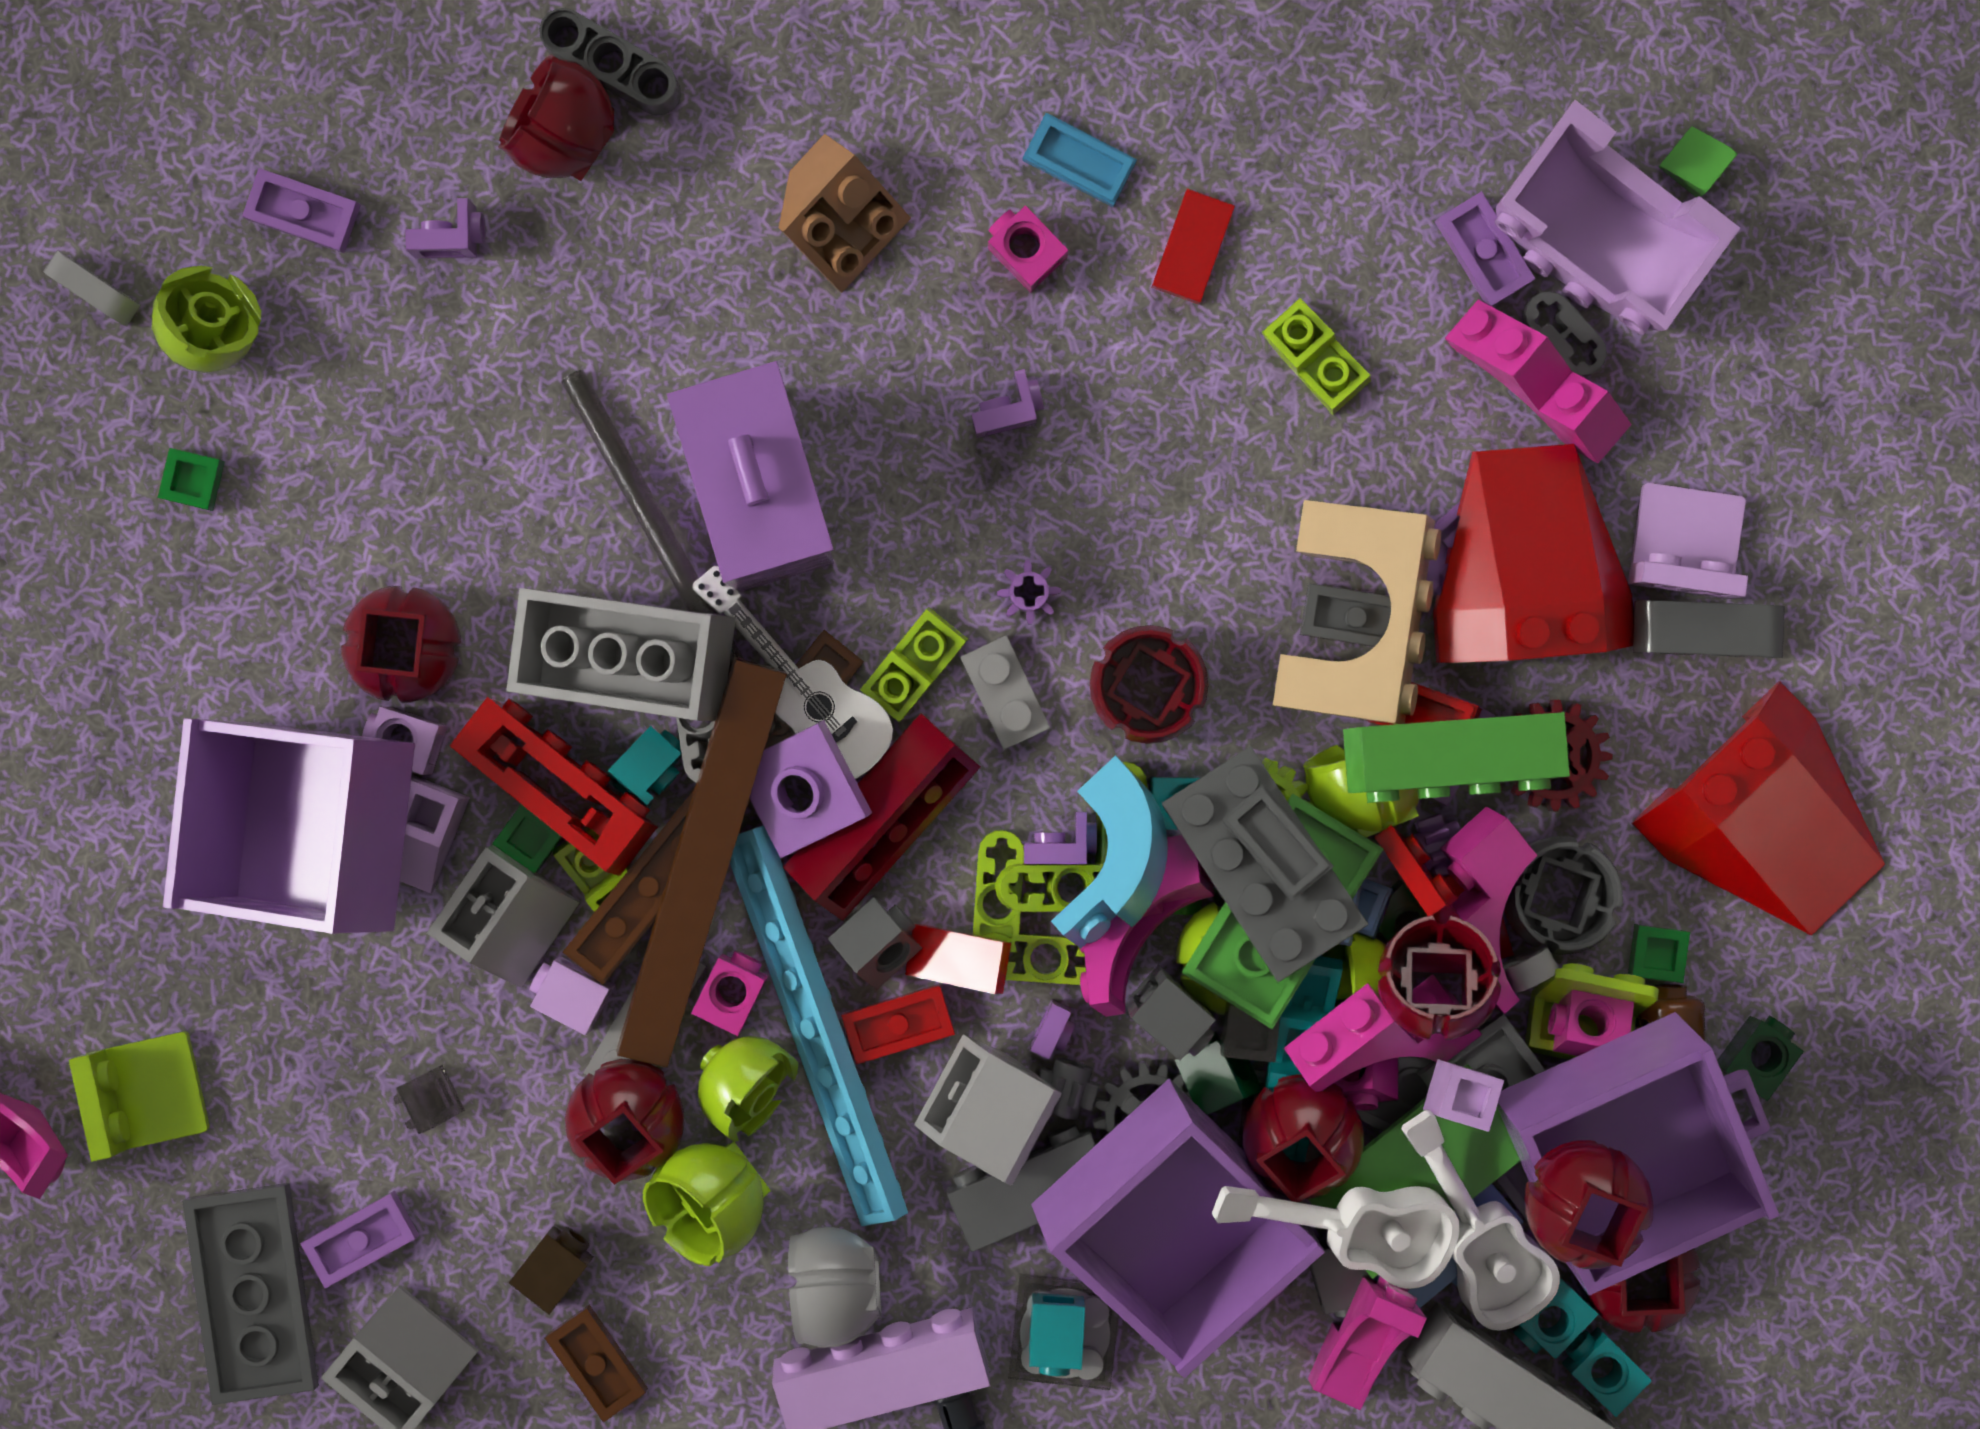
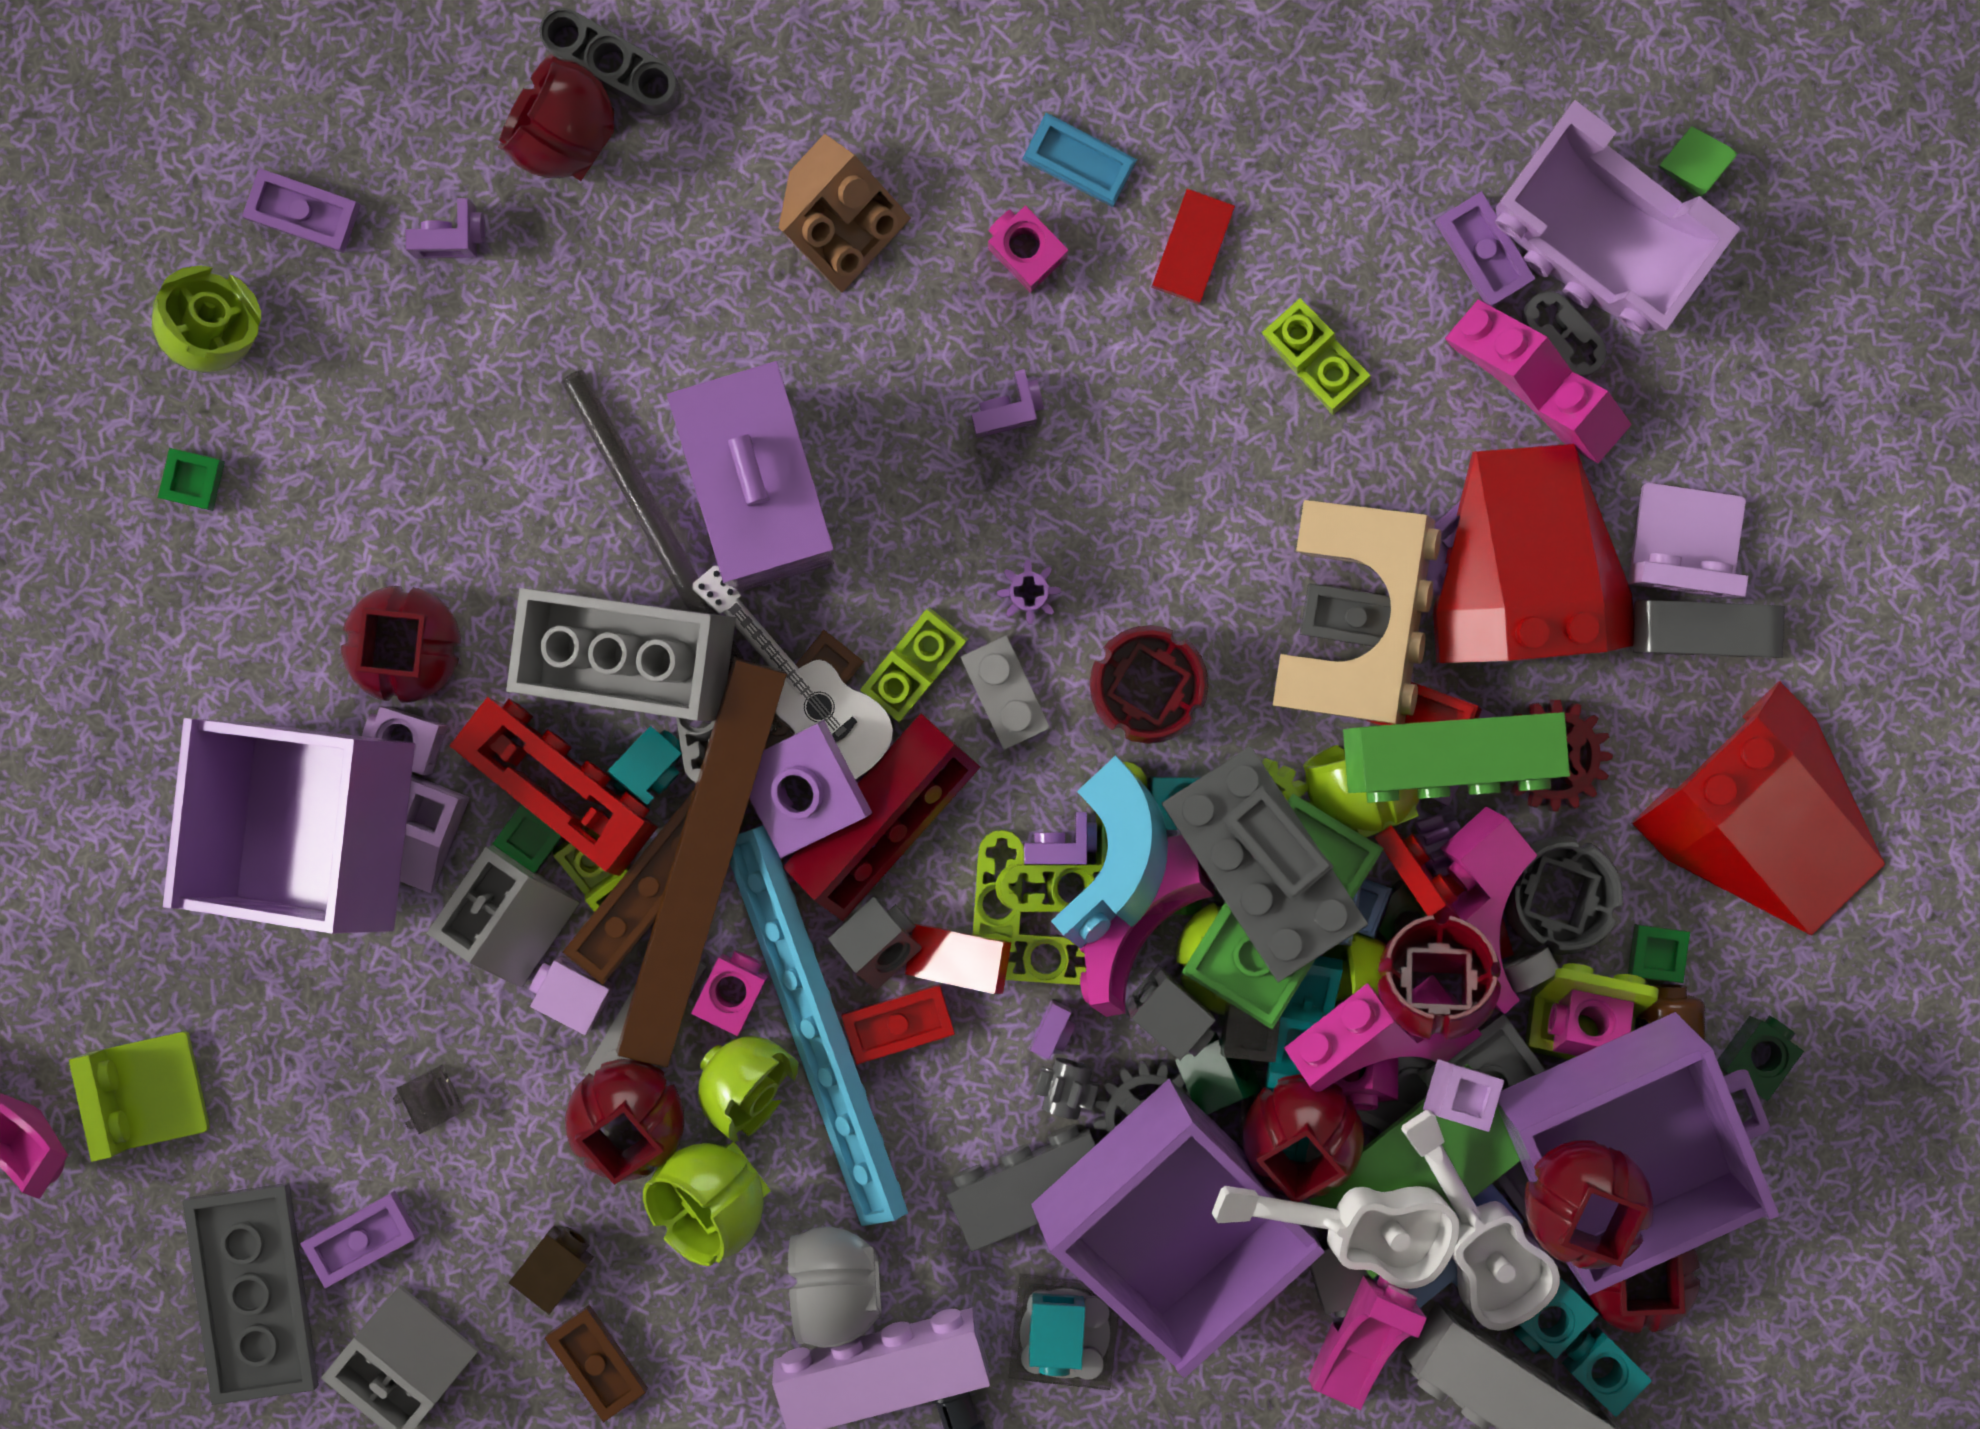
(91, 288): light grey beam -> none
(987, 1109): light grey slope -> none

